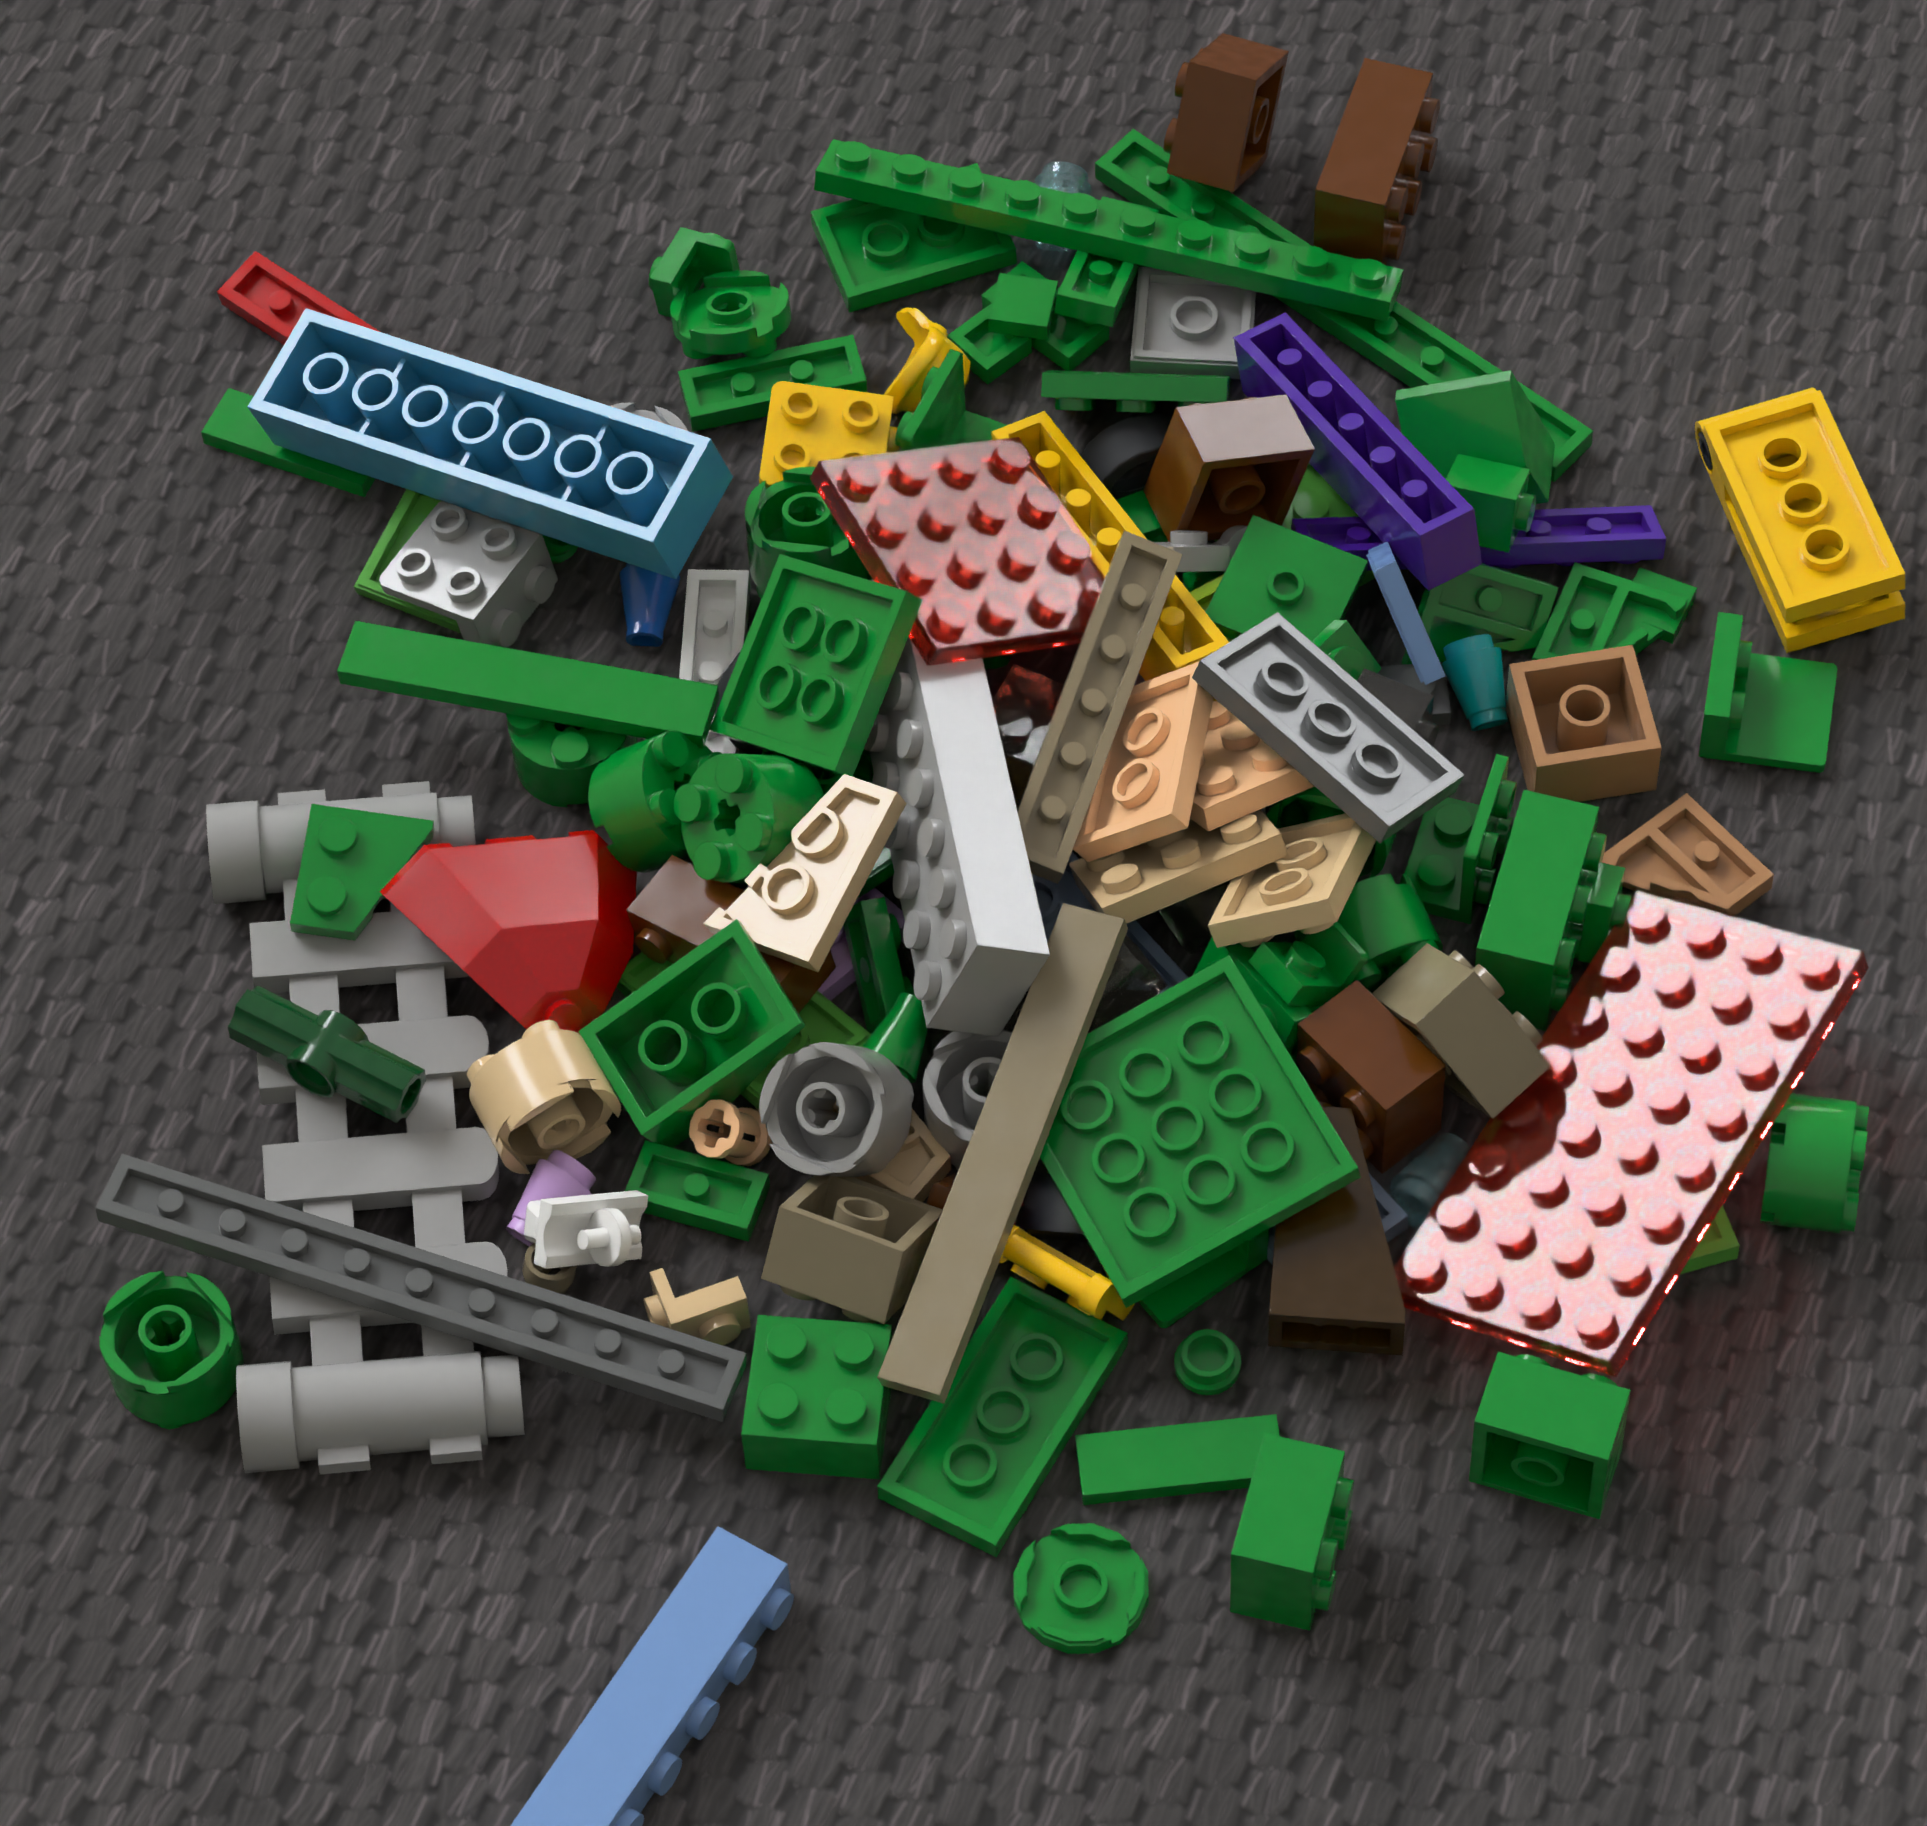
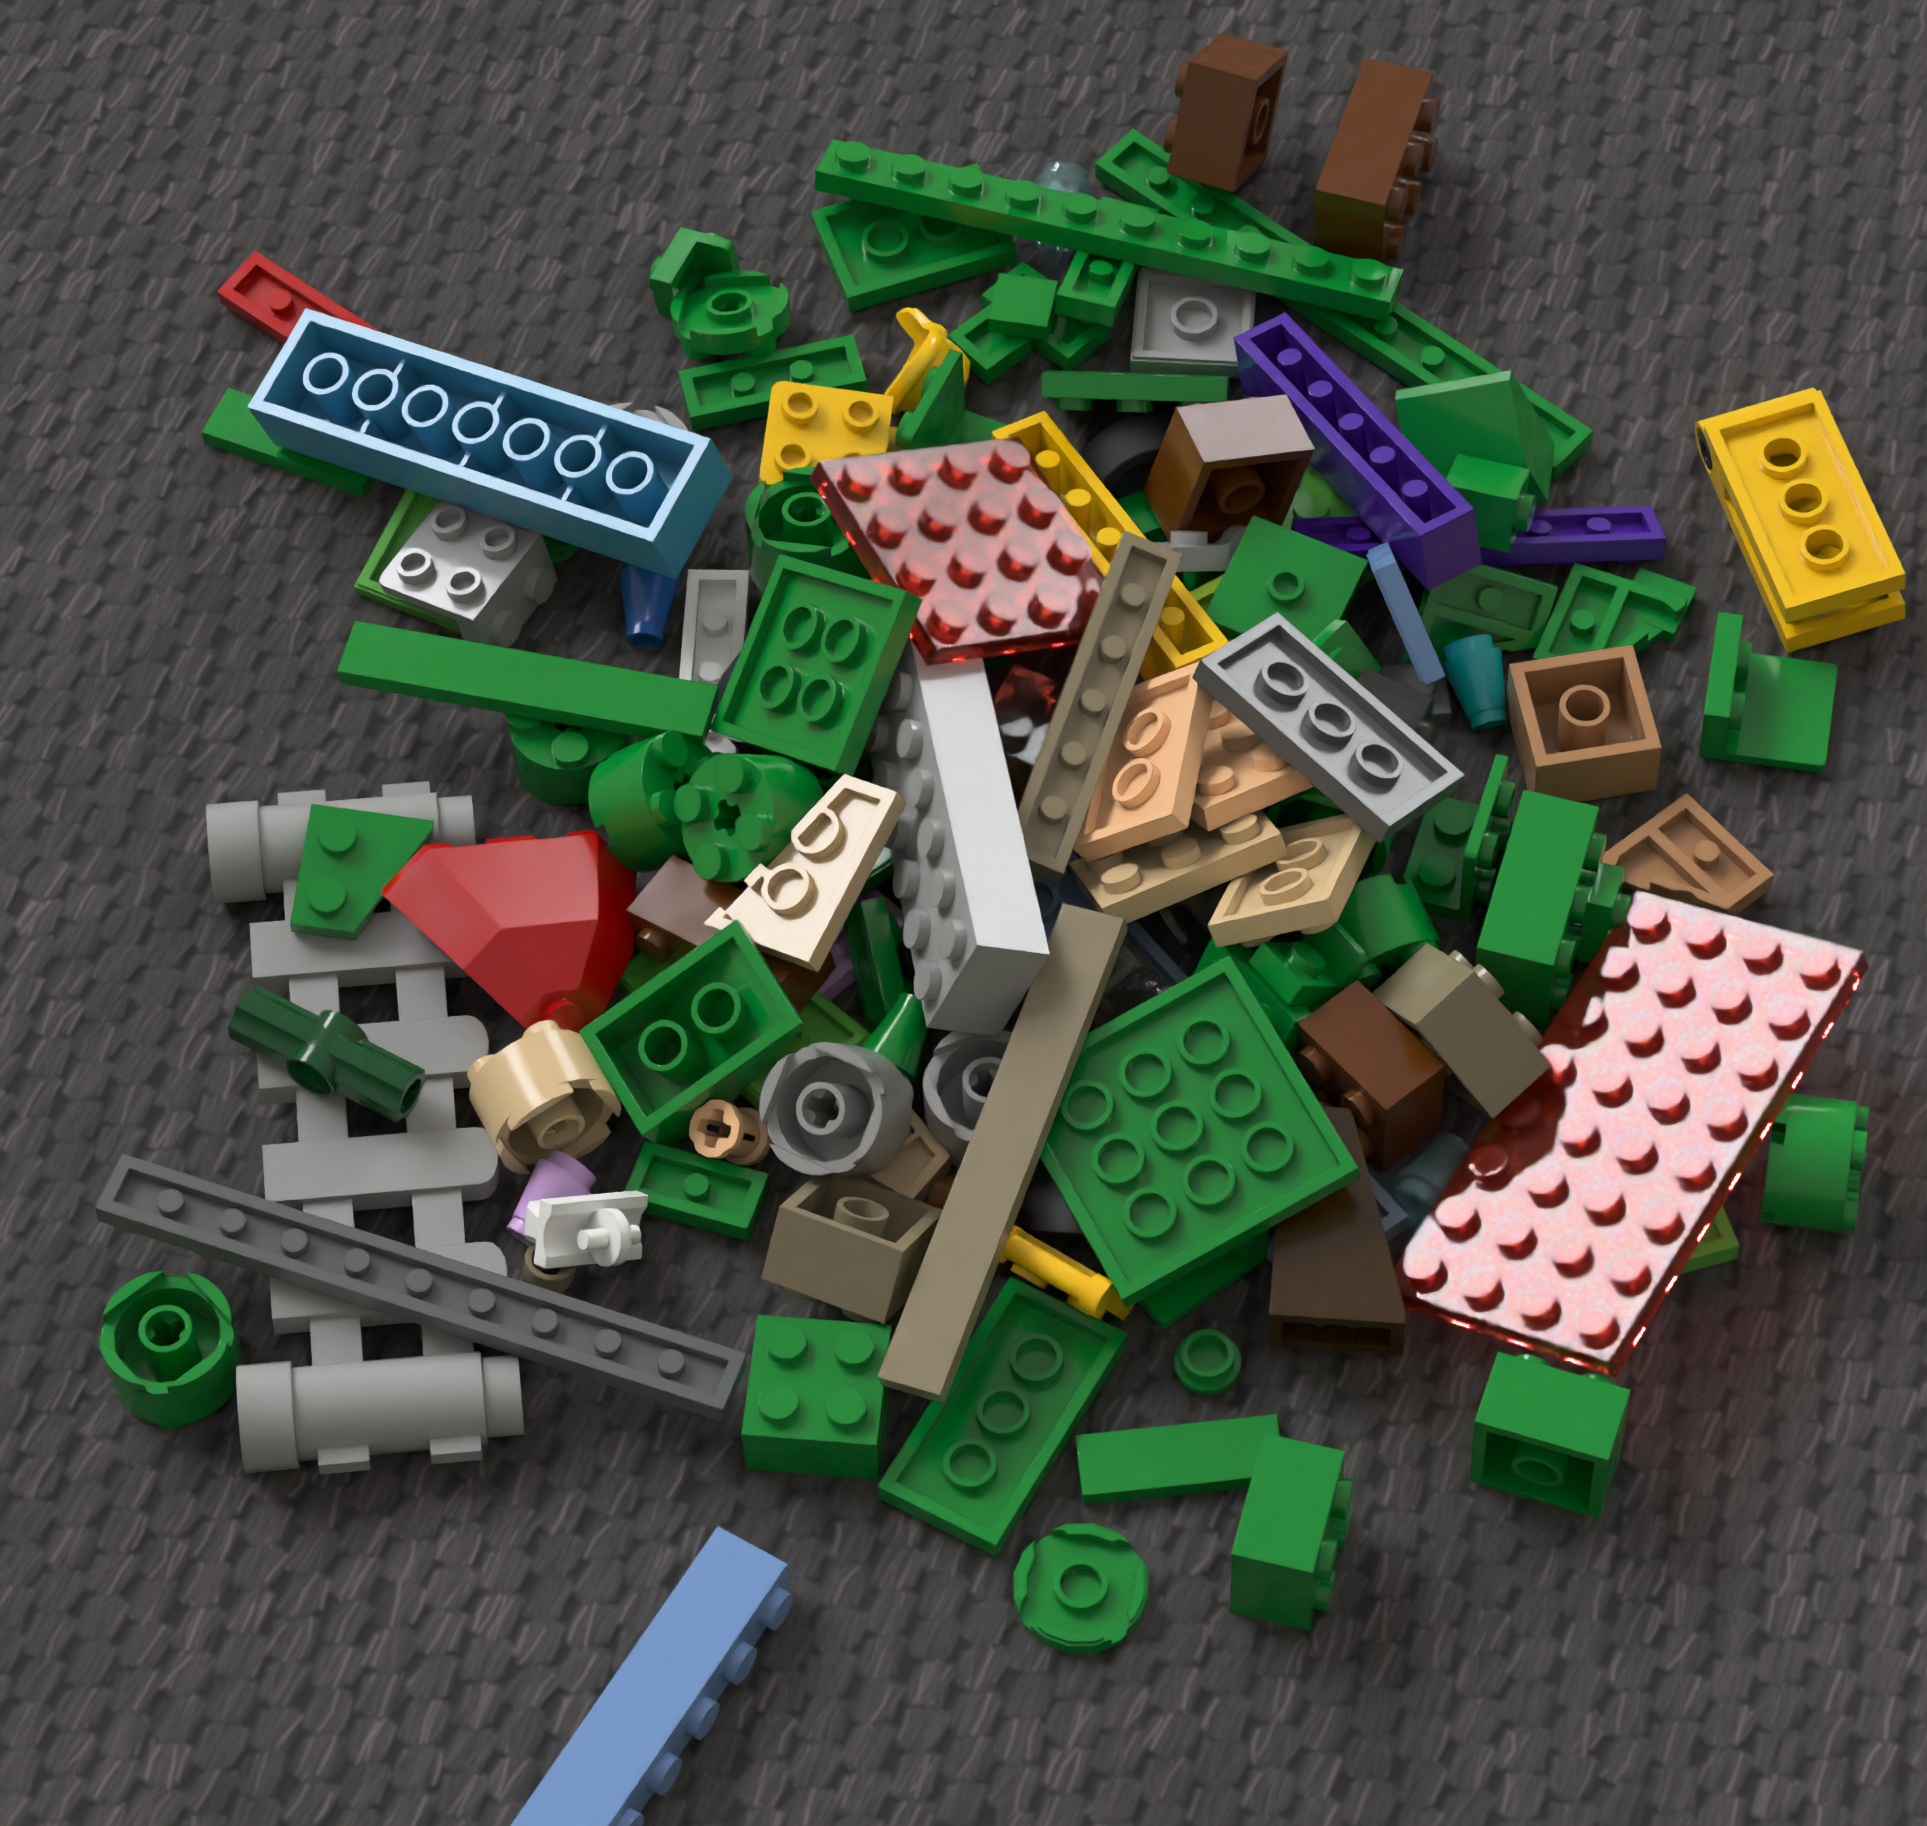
(709, 1313): tan bracket -> none

